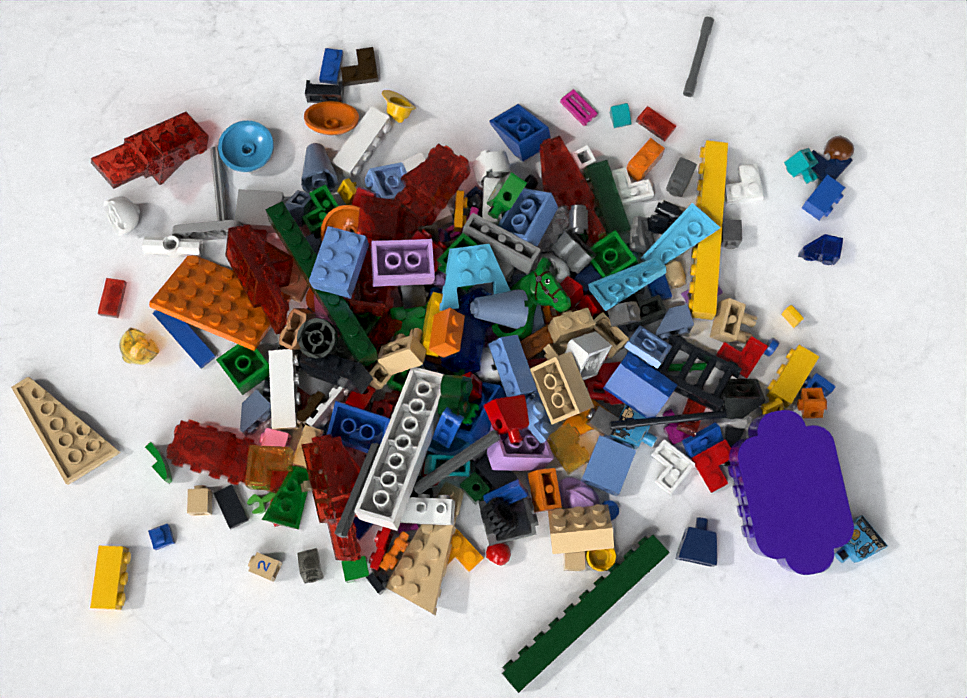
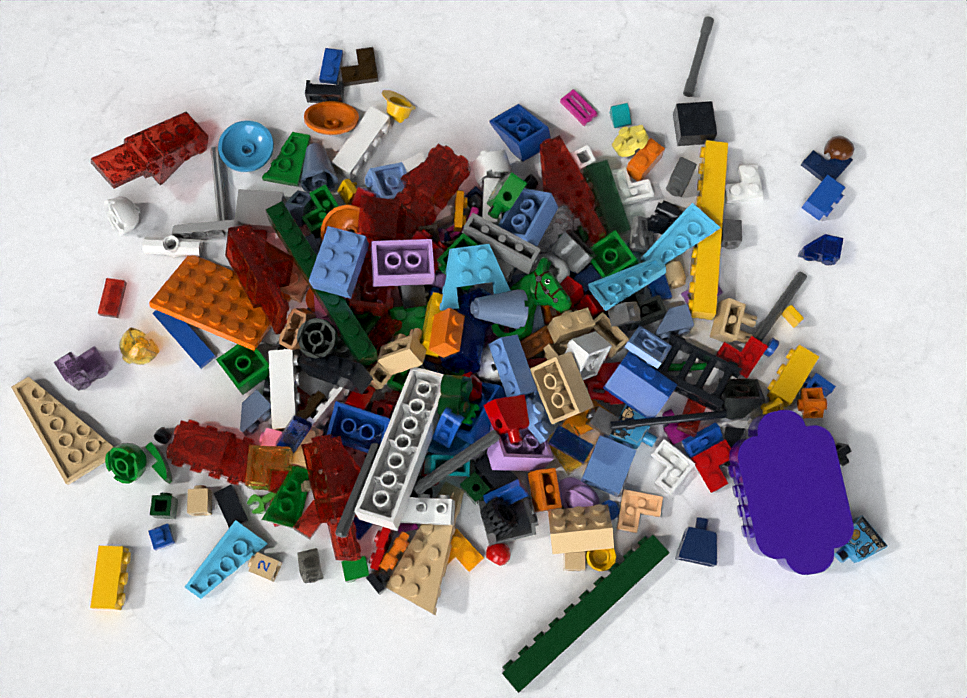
(83, 369): none -> clear purple brick
(126, 462): none -> green cylinder
(163, 435): none -> black hinge
(164, 506): none -> dark green brick
(227, 556): none -> medium azure wing
(289, 163): none -> green wing
(294, 433): none -> clear blue plate
(308, 522): none -> clear red plate
(571, 444): none -> clear blue plate
(578, 219): flat silver brick -> none
(630, 140): none -> light yellow plate
(633, 505): none -> light nougat plate
(656, 123): clear red plate -> none
(694, 123): none -> black brick
(780, 306): none -> dark grey axle
(801, 164): teal brick -> none
(842, 451): none -> black tile

